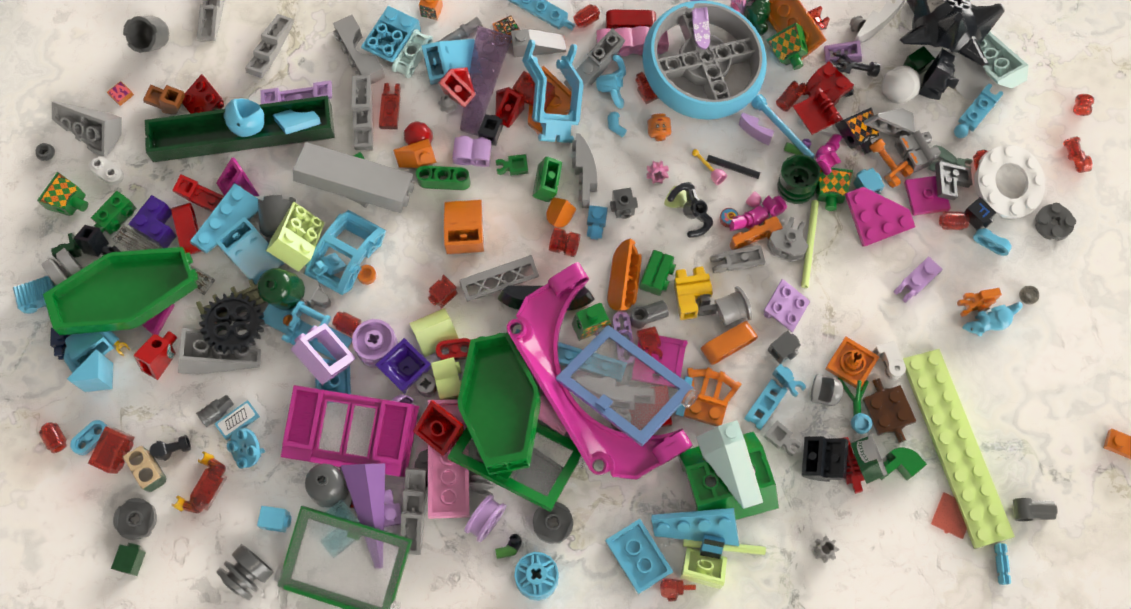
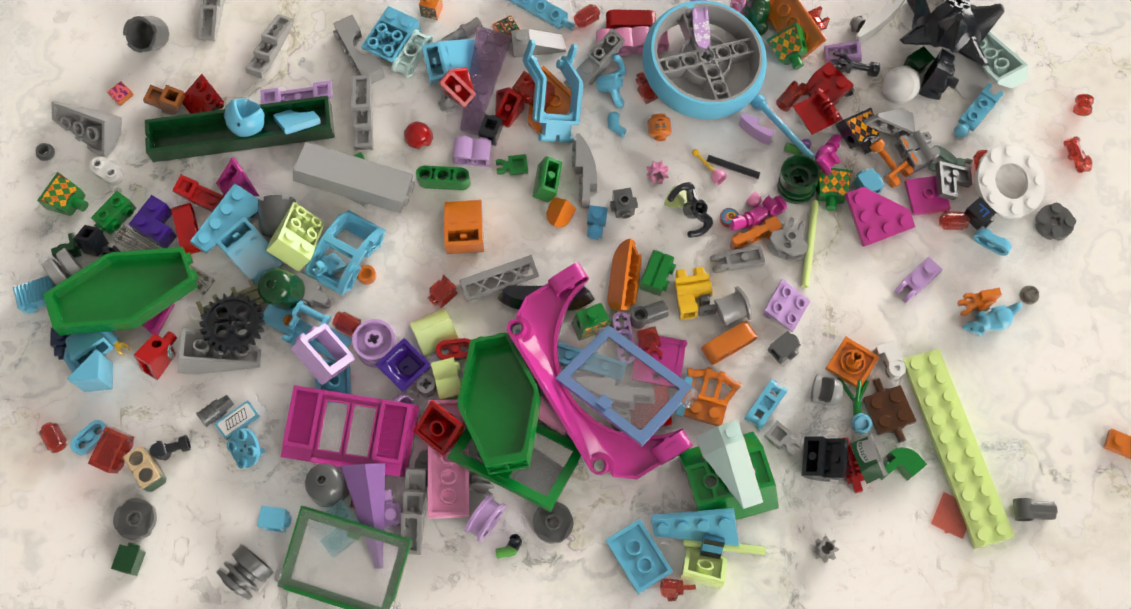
(206, 488): clear red torso -> none
(390, 107): clear red hinge -> none
(415, 155): orange slope -> none
(536, 588): medium azure wheel -> none
(564, 242): clear red wheel -> none
(785, 377): medium azure plate -> none
(1002, 564): medium azure axle -> none

